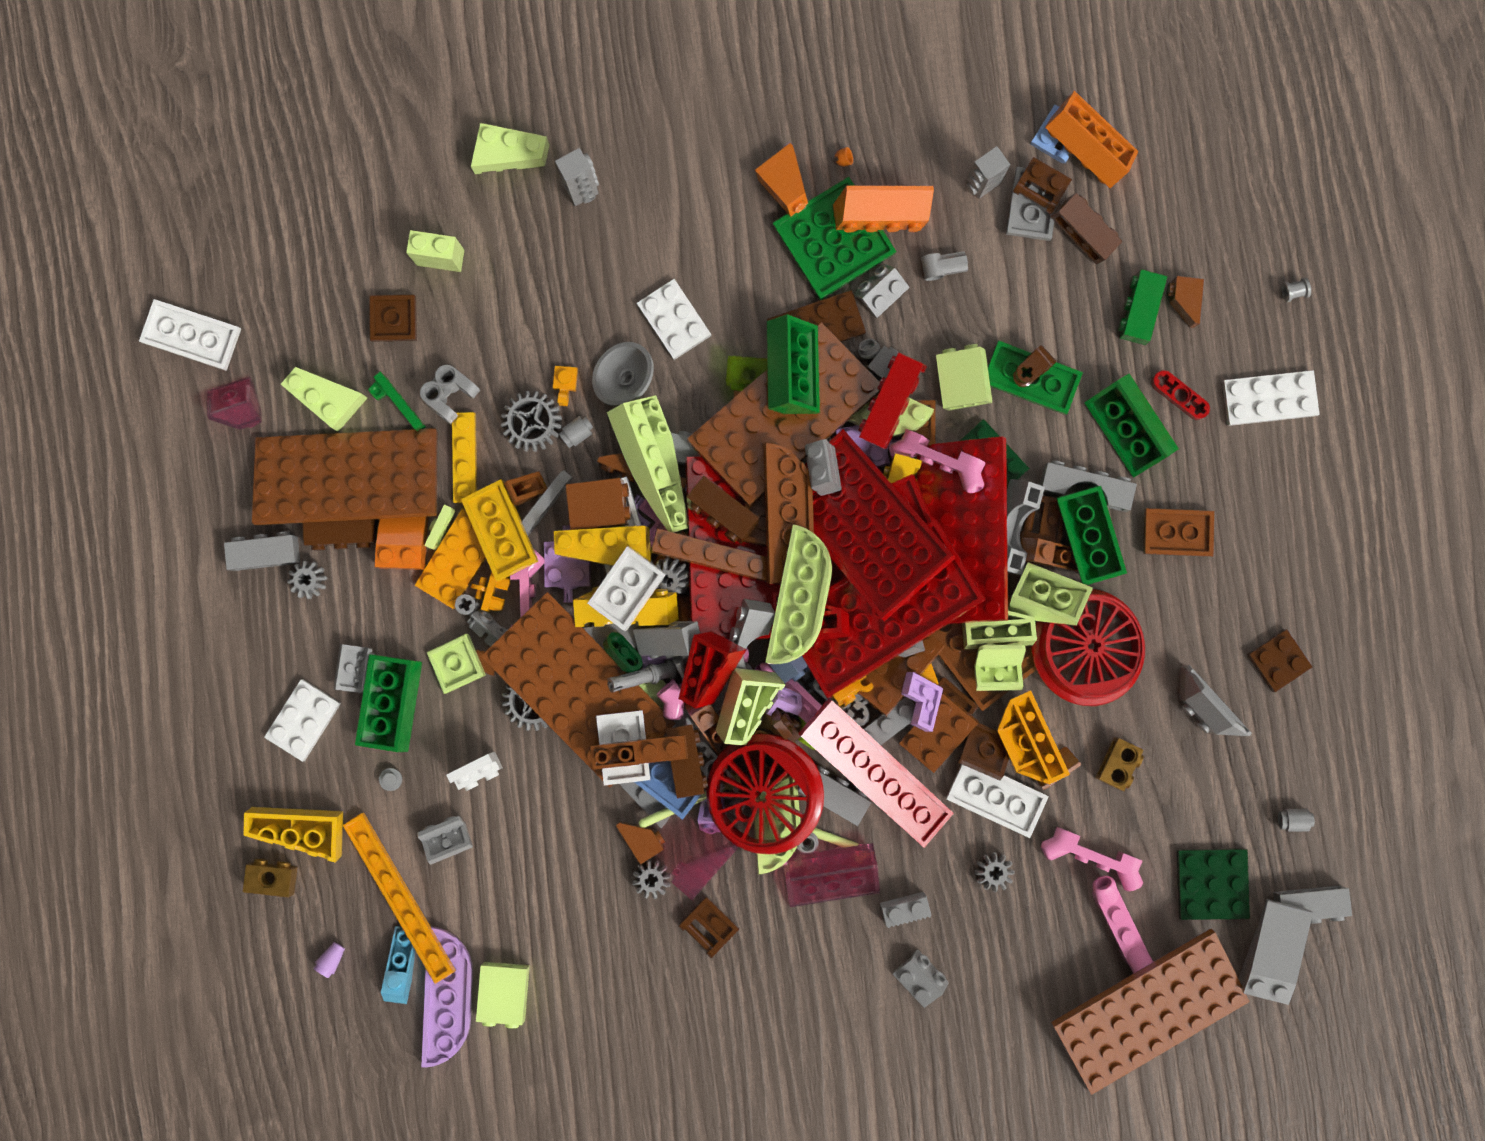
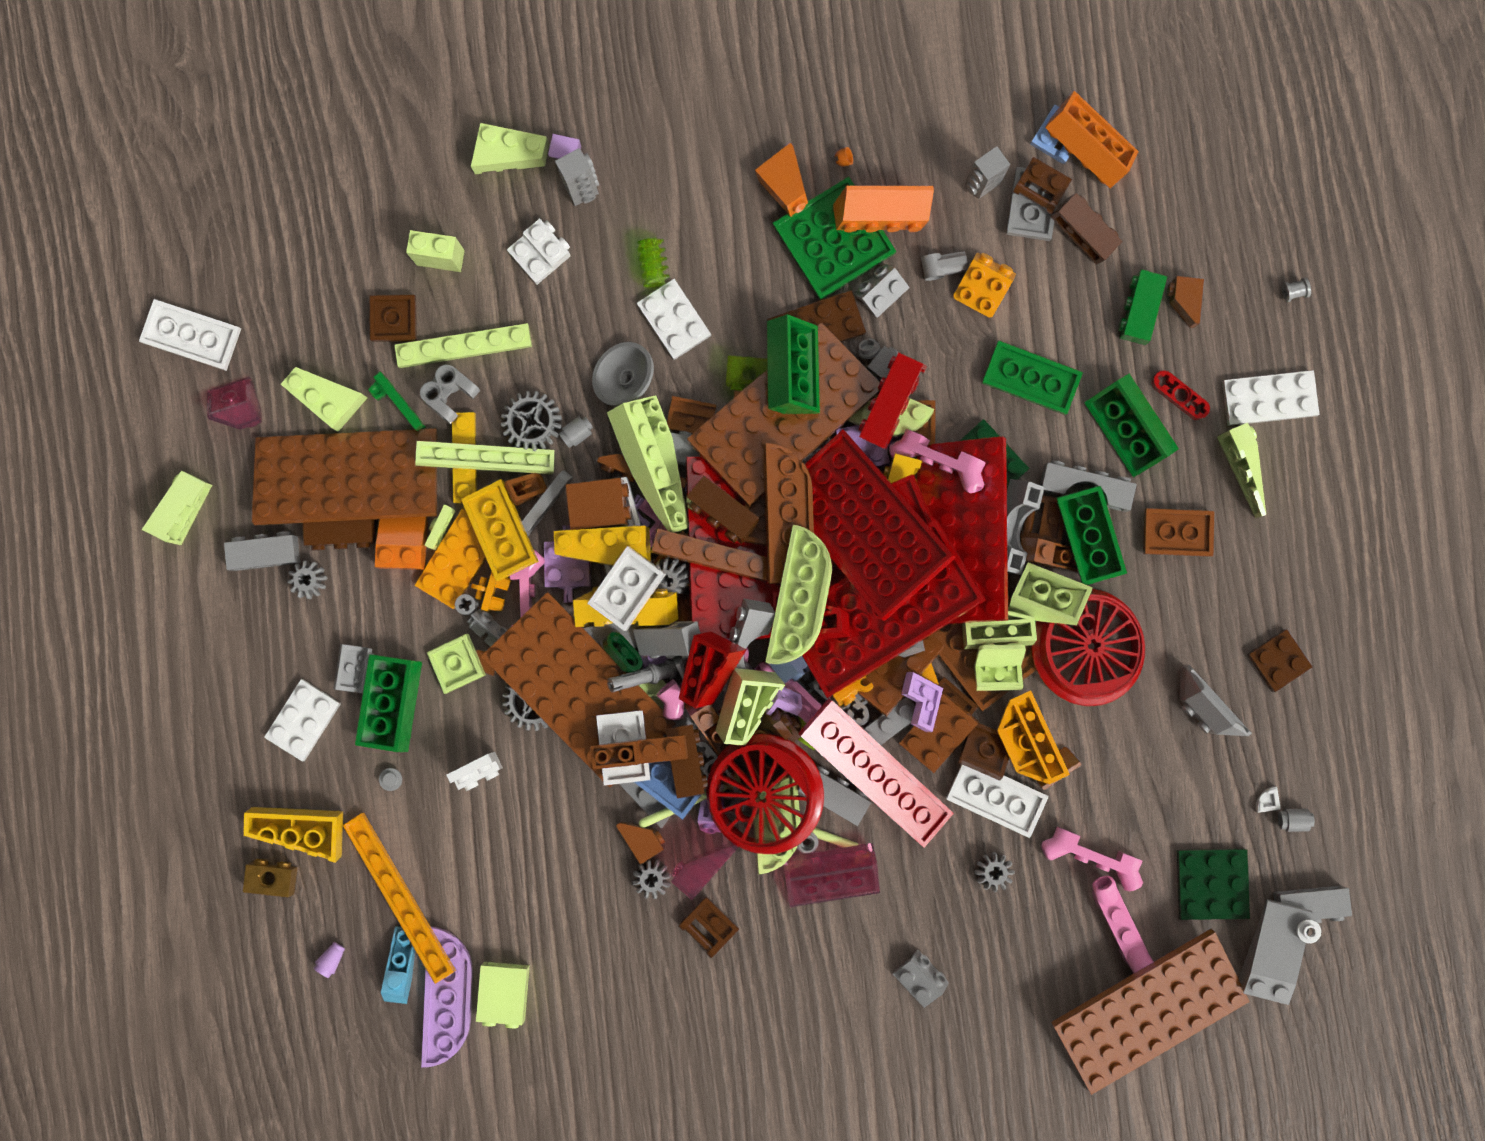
(178, 508): none -> yellowish green wedge
(445, 839): light grey bracket -> none
(463, 345): none -> yellowish green plate
(484, 457): none -> yellowish green plate
(539, 251): none -> white plate
(562, 146): none -> lavender panel
(565, 380): light orange plate -> none
(652, 262): none -> clear neon green piece
(689, 414): none -> dark orange plate
(823, 467): light grey brick -> none
(905, 909): light grey brick -> none
(964, 377): yellowish green brick -> none
(984, 284): none -> light orange bracket
(1035, 365): reddish brown piece -> none
(1114, 761): pearl gold brick -> none
(1243, 456): none -> yellowish green wedge
(1268, 800): none -> white tile
(1302, 928): none -> white plate

